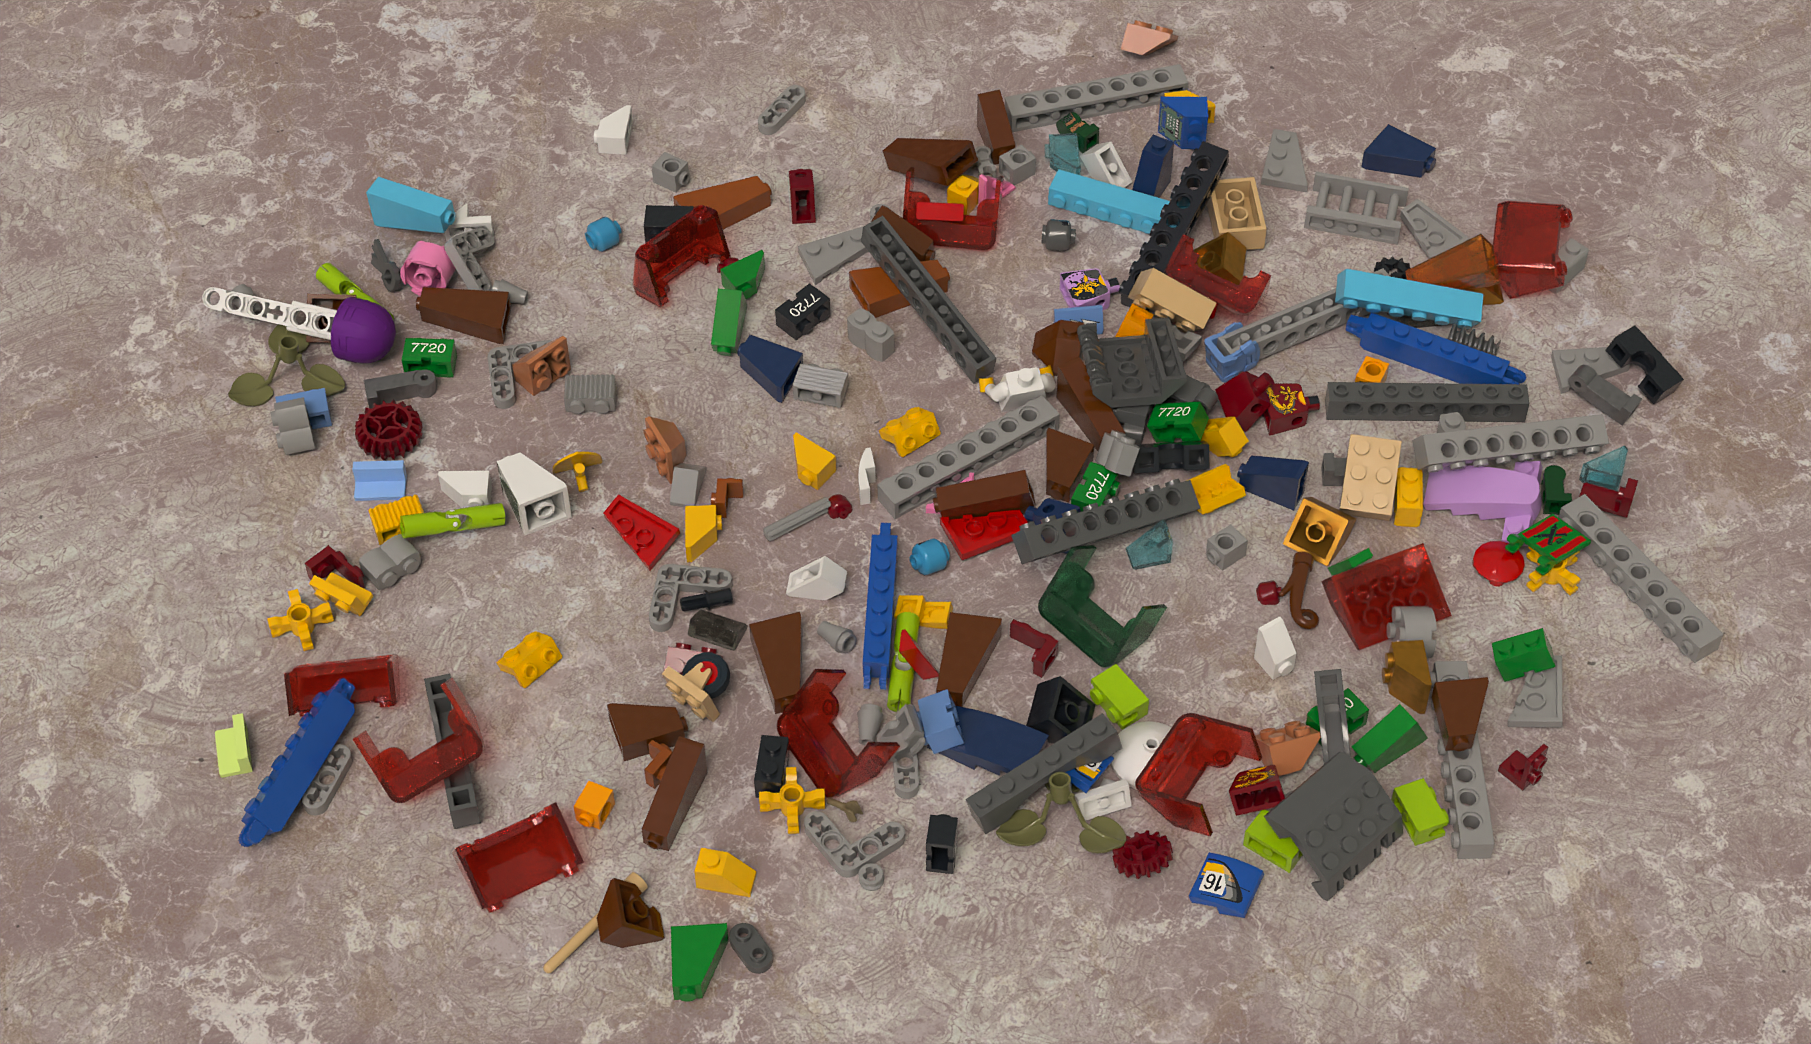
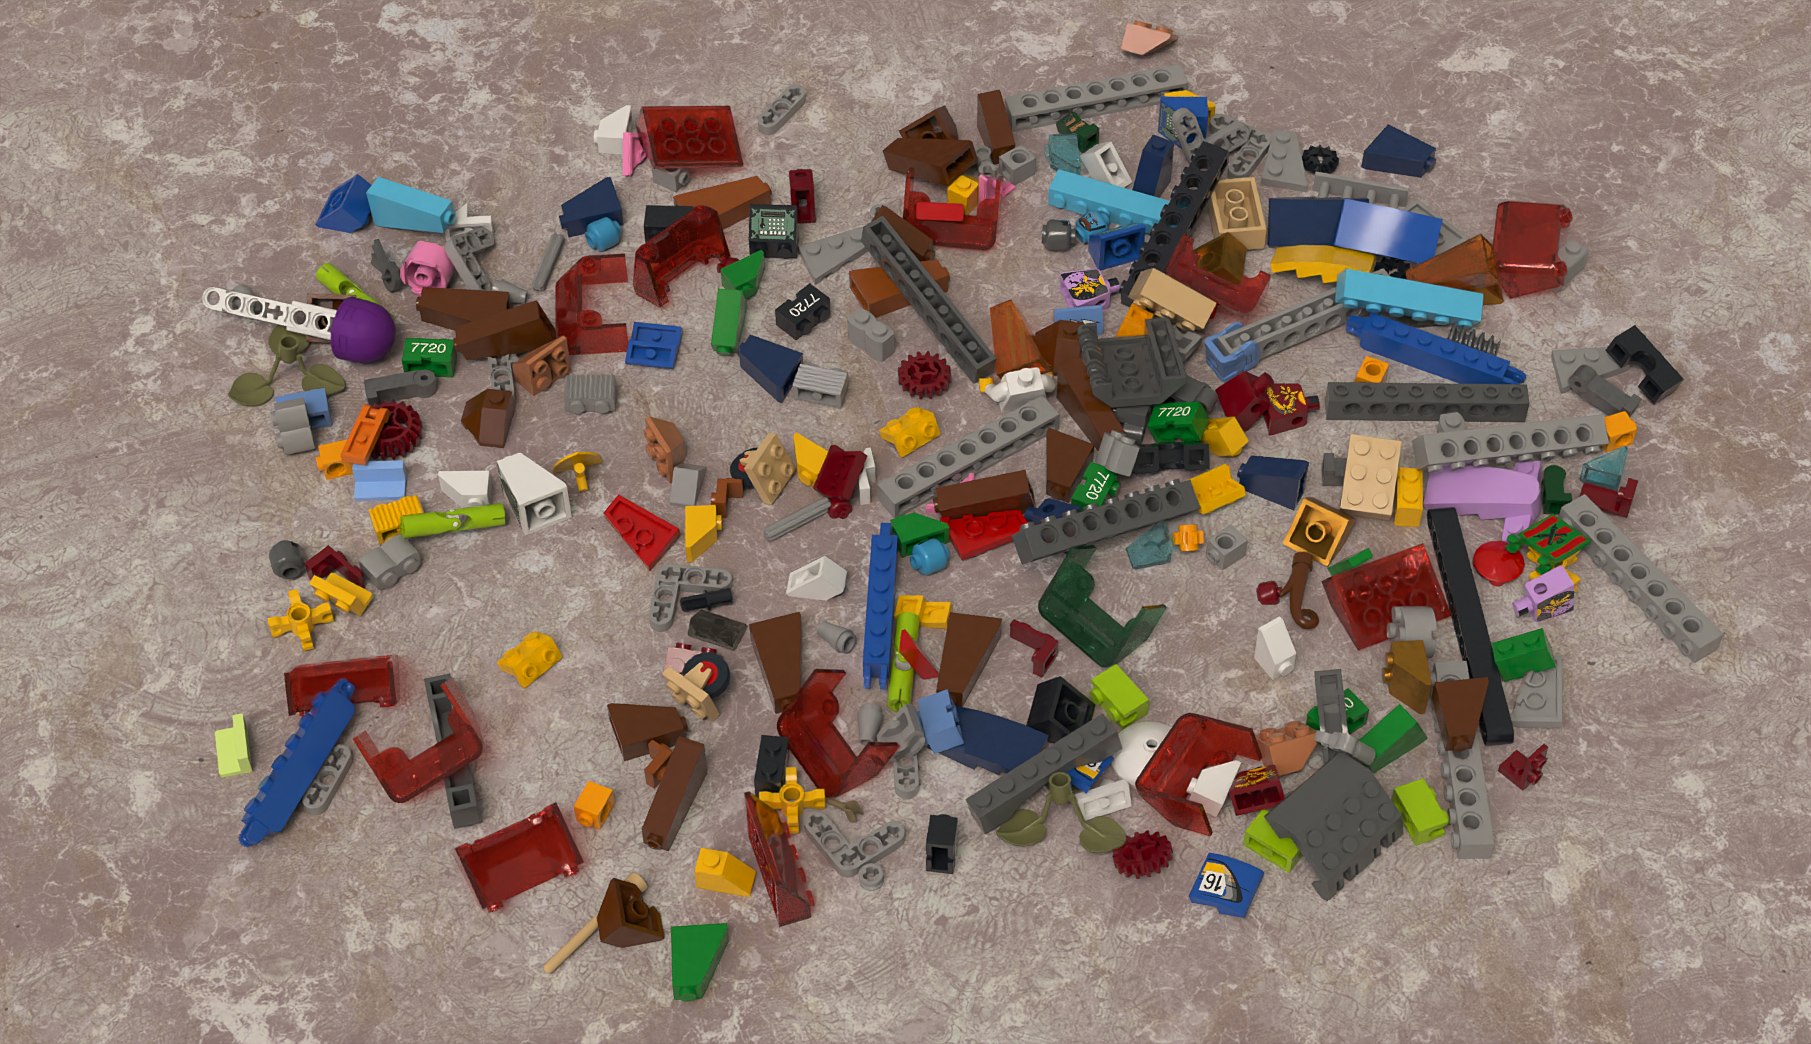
(287, 559): none -> dark grey head
(331, 460): none -> light orange brick
(346, 206): none -> blue slope
(364, 434): none -> orange plate
(489, 417): none -> reddish brown slope
(505, 332): none -> reddish brown slope
(547, 262): none -> light grey axle
(585, 328): none -> clear red windscreen
(590, 206): none -> dark blue slope
(632, 152): none -> bright pink tile
(654, 345): none -> blue slope
(688, 136): none -> clear red slope
(750, 945): dark grey plate -> none
(764, 468): none -> tan plate
(774, 230): none -> slope
(777, 862): none -> clear red slope
(839, 473): none -> dark red bracket
(916, 529): none -> green slope
(924, 375): none -> dark red gear
(934, 125): none -> reddish brown slope
(1014, 341): none -> clear orange slope
(1091, 223): none -> dark azure head
(1117, 245): none -> blue slope
(1183, 132): none -> light grey beam
(1188, 537): none -> light orange gear
(1213, 786): none -> white slope
(1250, 147): none -> light grey beam
(1304, 220): none -> dark blue slope
(1312, 163): none -> black gear
(1320, 260): none -> yellow slope
(1347, 744): none -> light grey bar
(1387, 231): none -> slope
(1469, 622): none -> black beam
(1547, 596): none -> lavender torso
(1620, 431): none -> light orange brick

